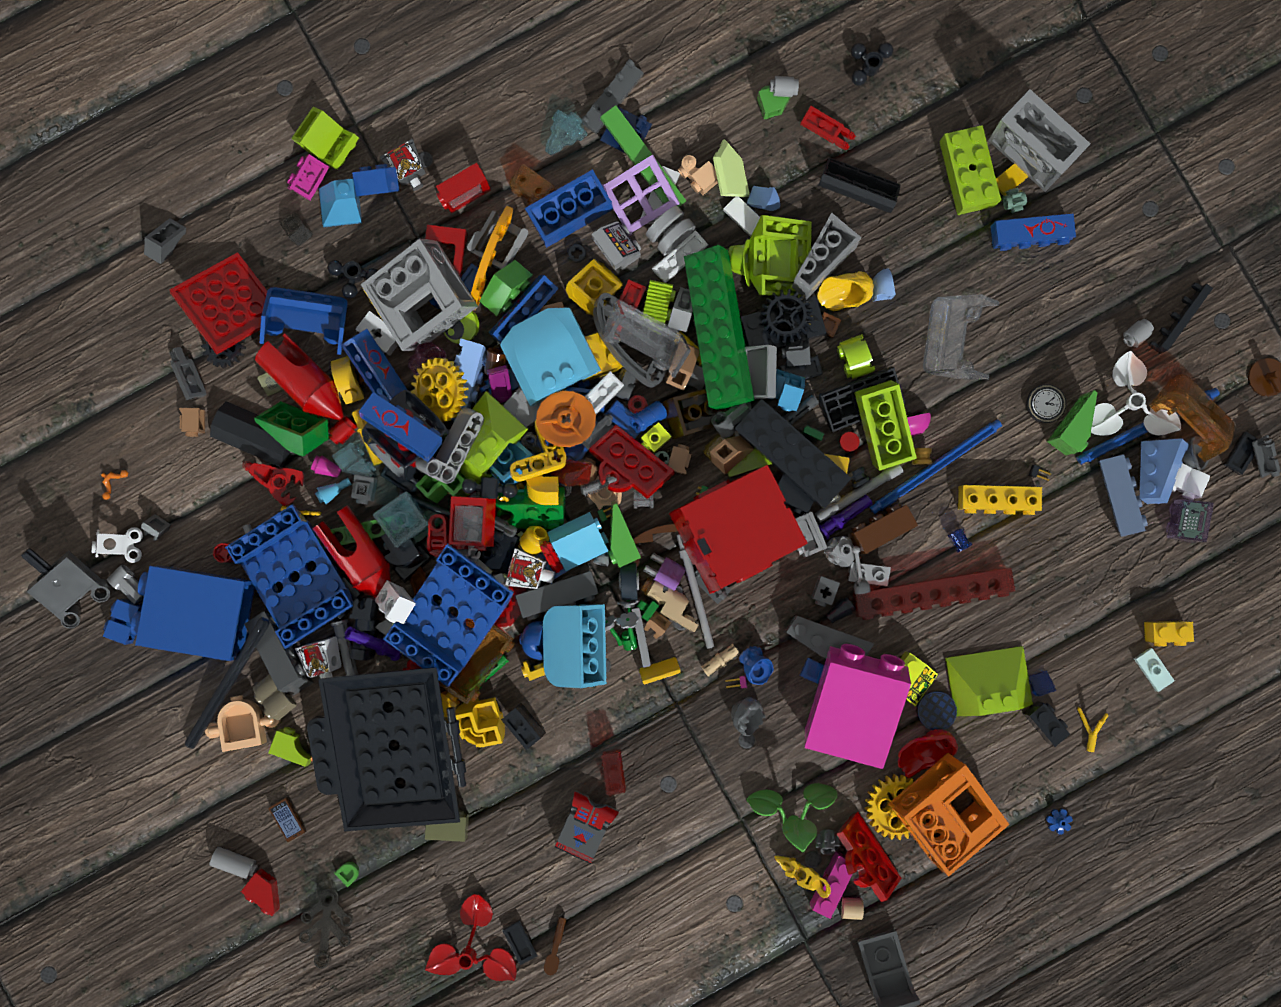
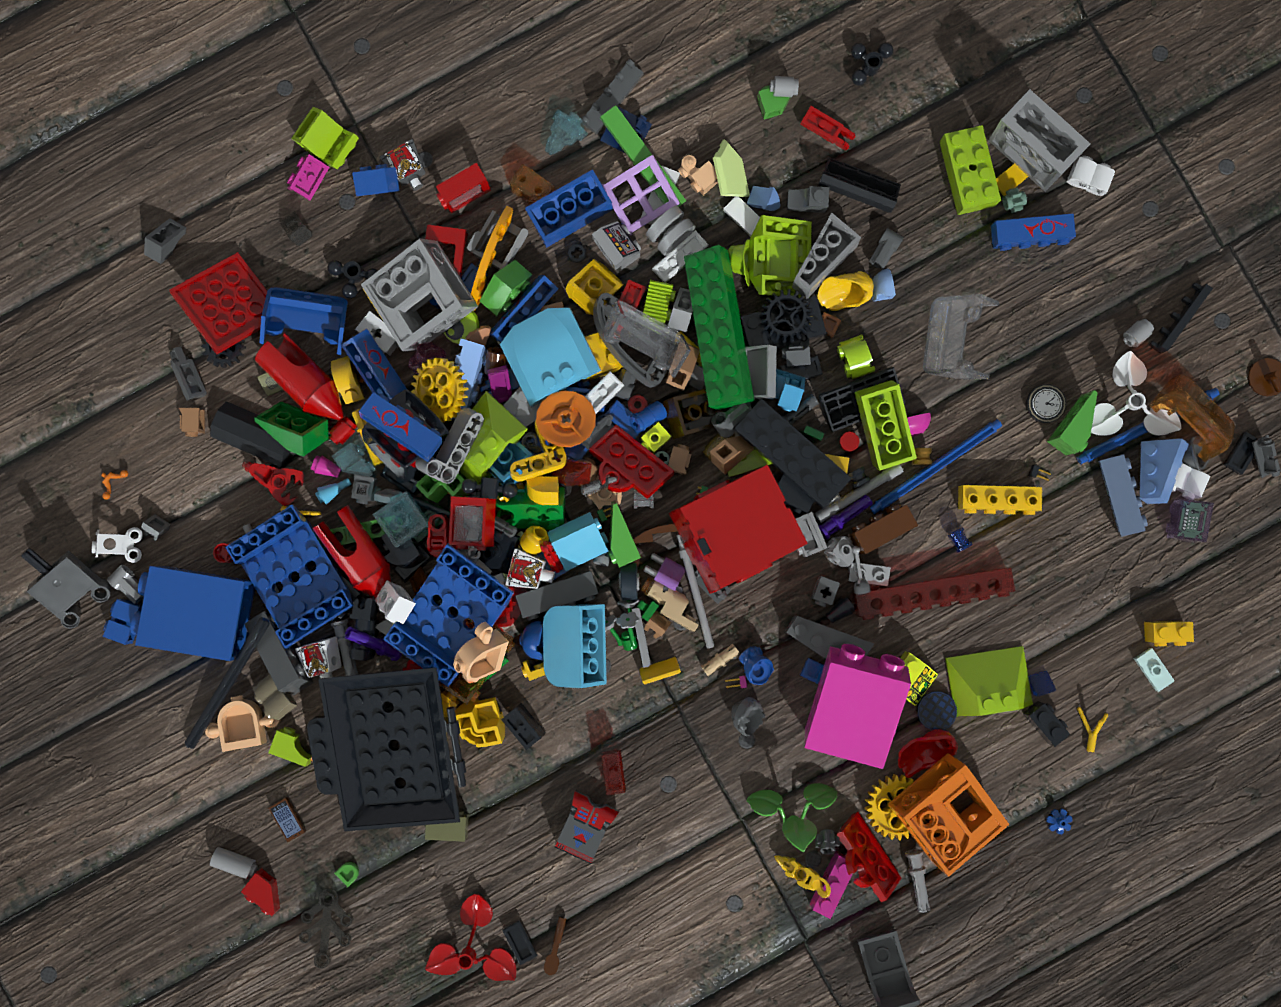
(340, 203): dark azure slope -> none
(386, 495): none -> light grey tile
(479, 335): none -> nougat tile
(481, 654): none -> light nougat piece
(808, 200): none -> dark grey arch
(852, 908): tan brick -> none
(887, 245): none -> dark grey piece
(917, 872): none -> light grey pin
(1091, 176): none -> white brick

